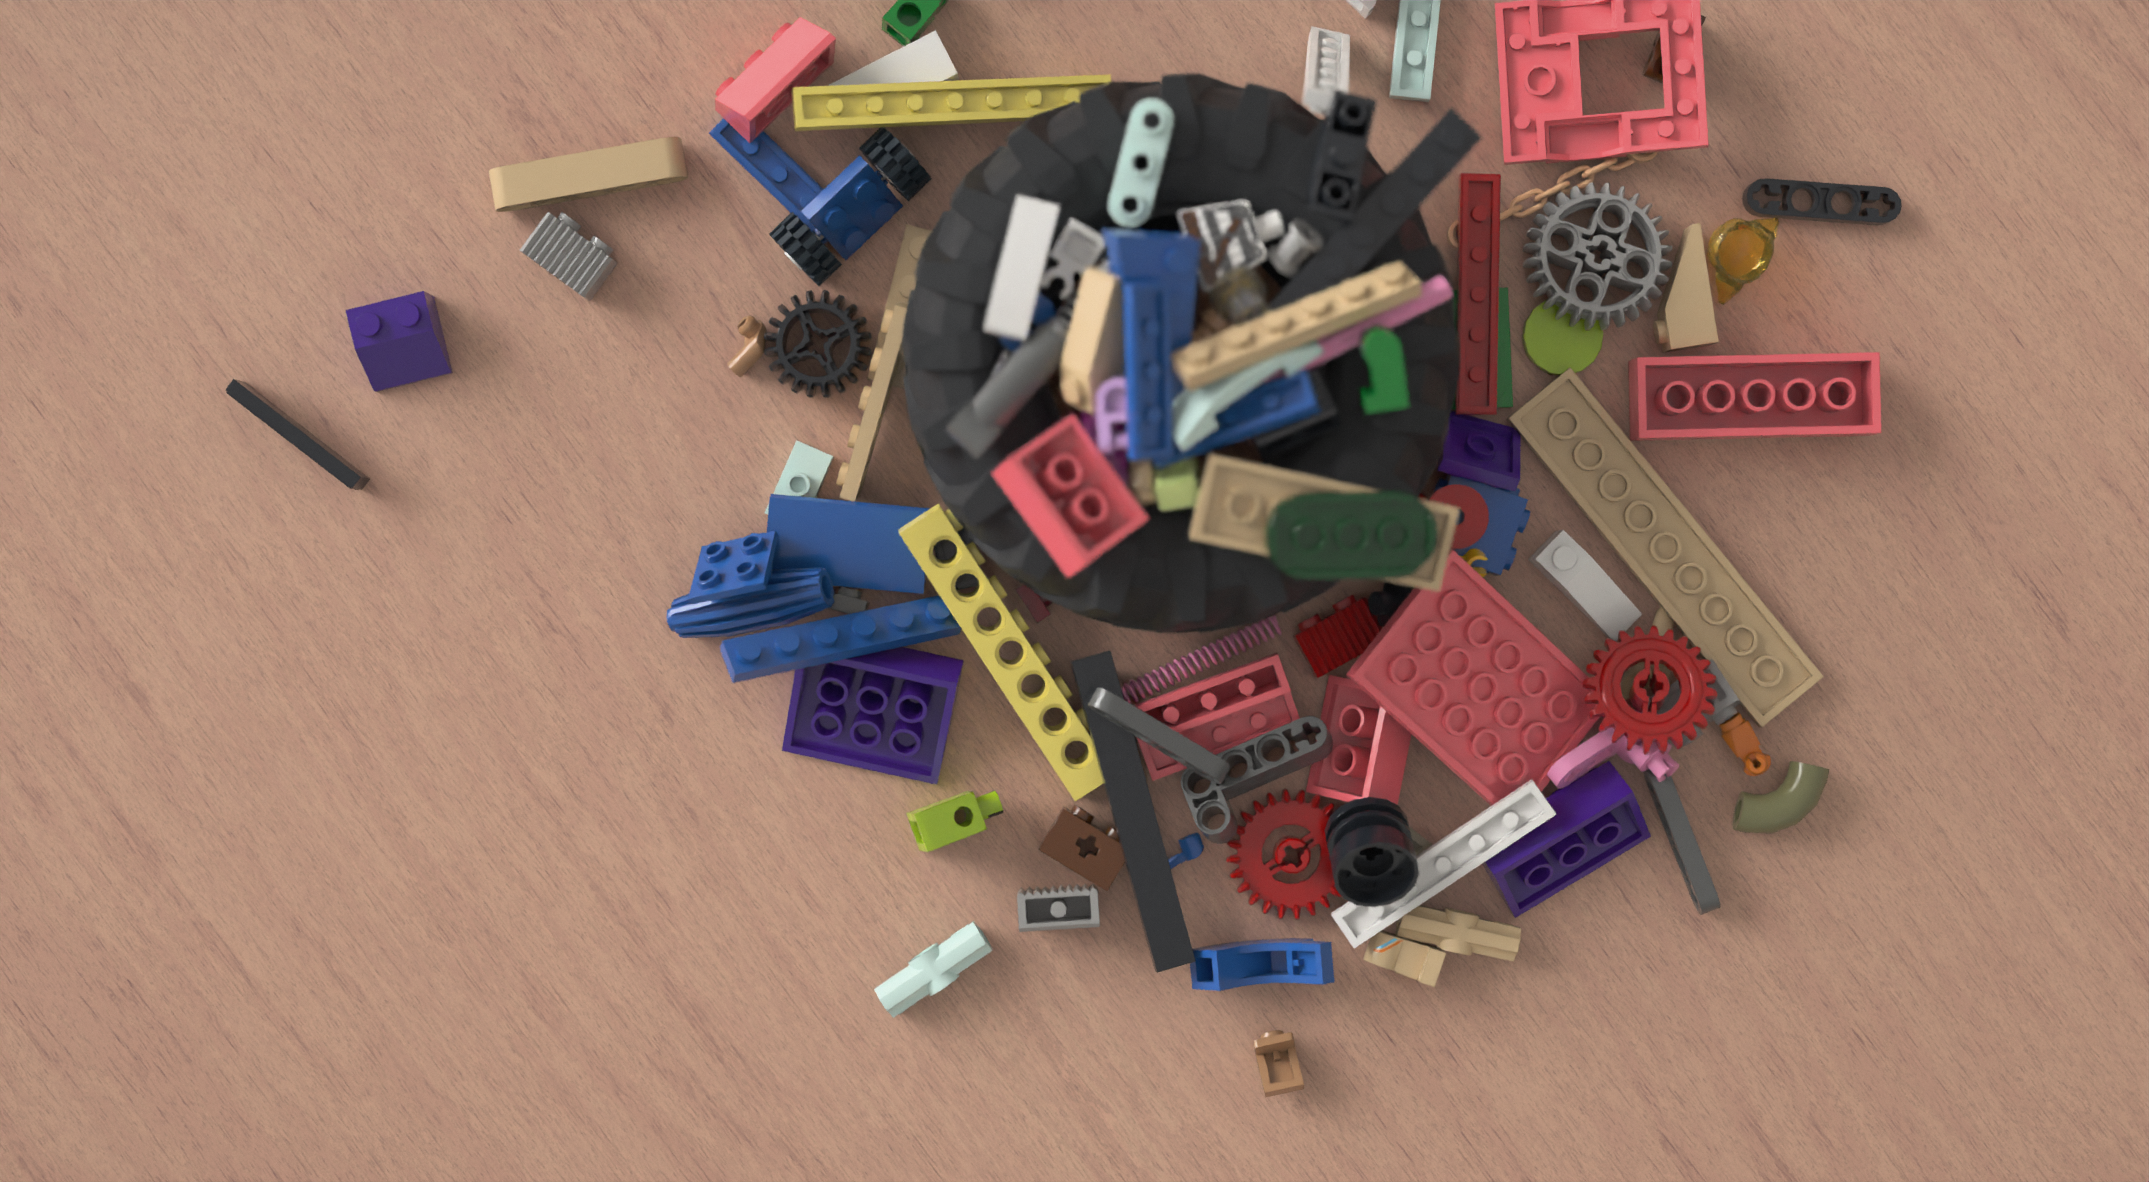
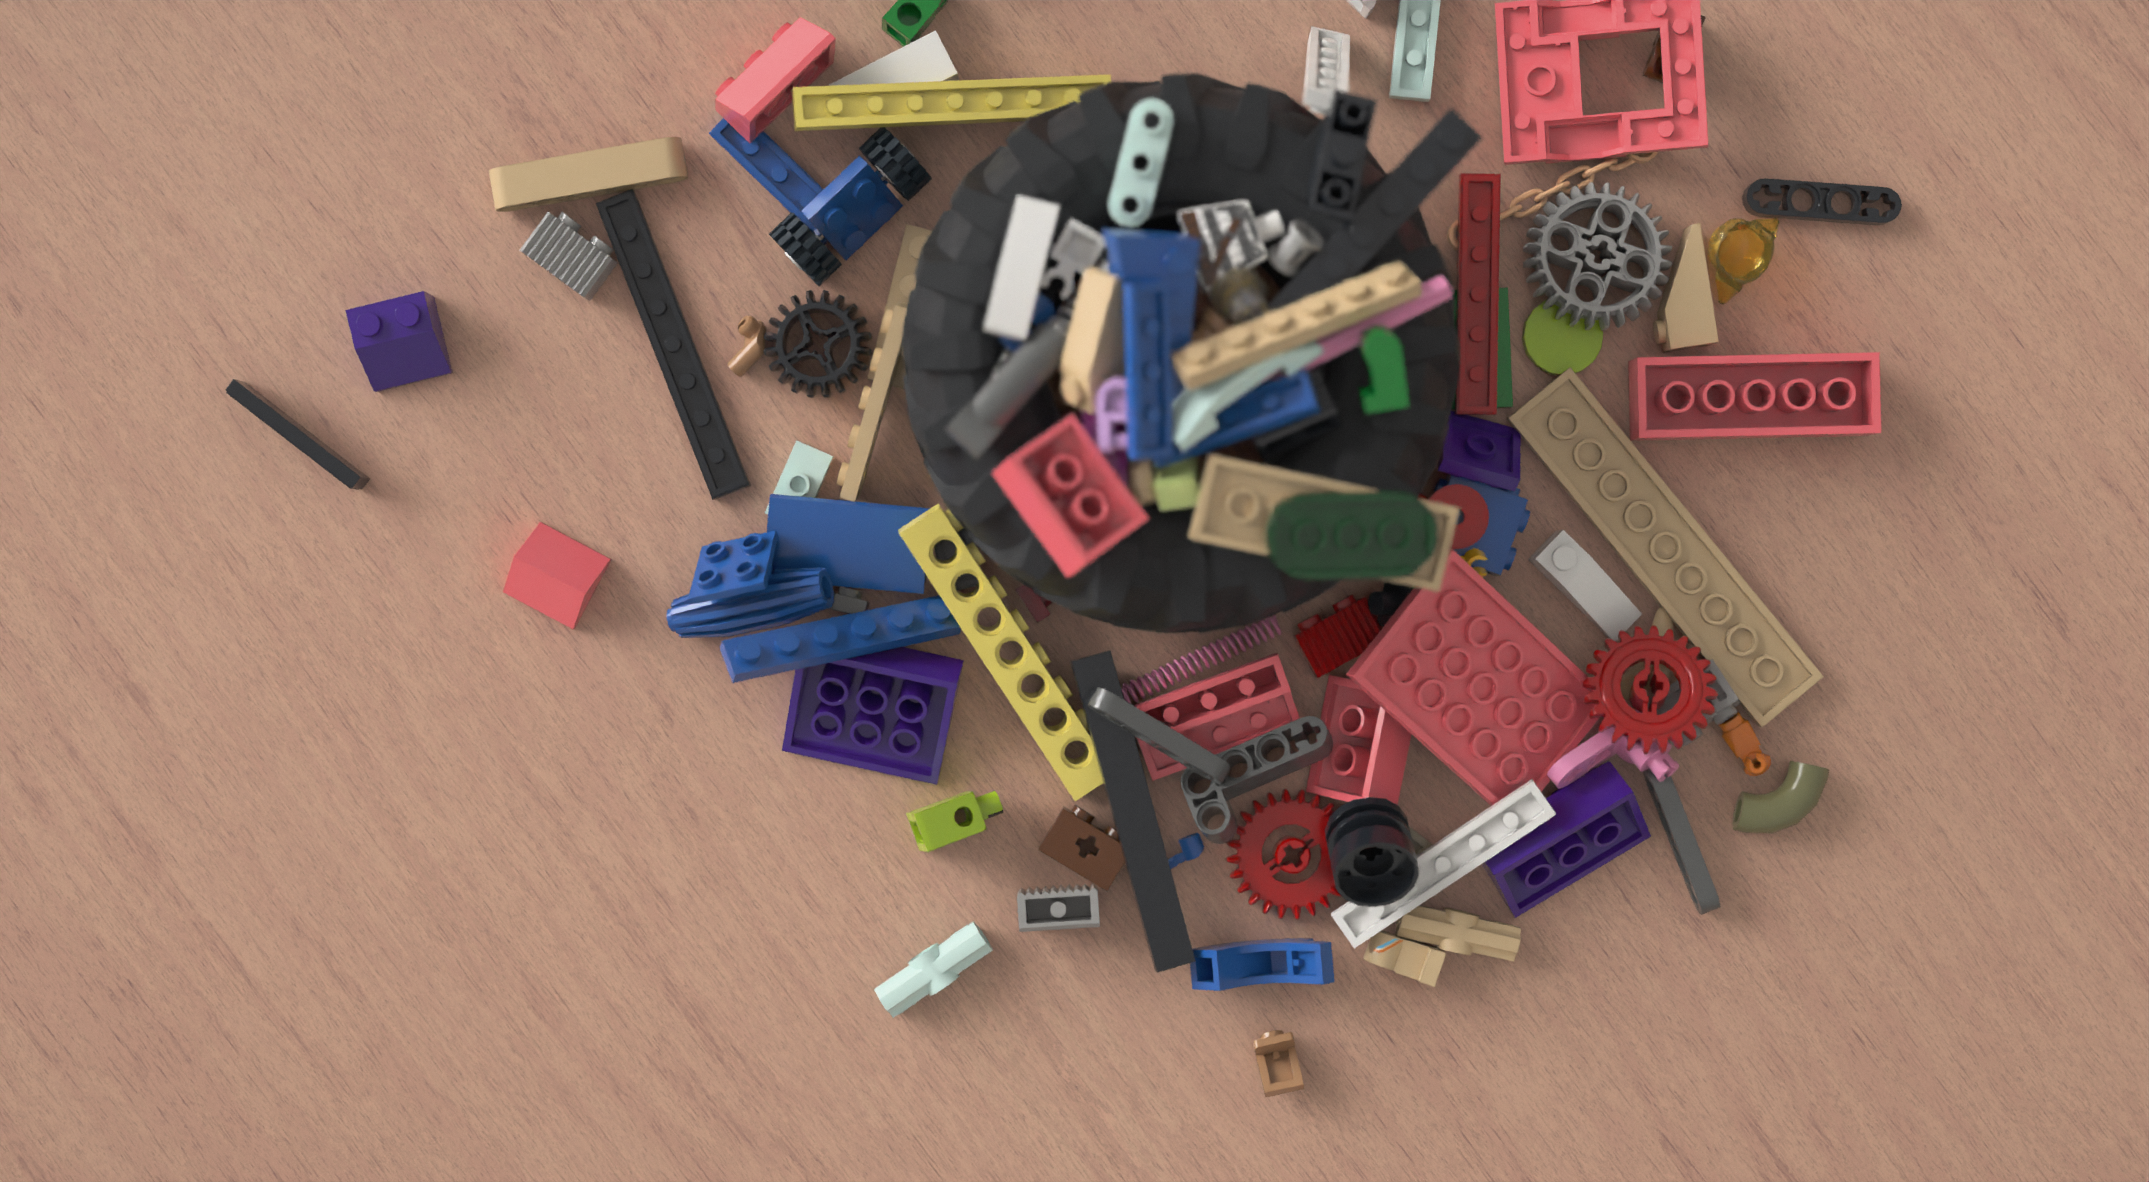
(555, 574): none -> coral slope
(673, 344): none -> black tile

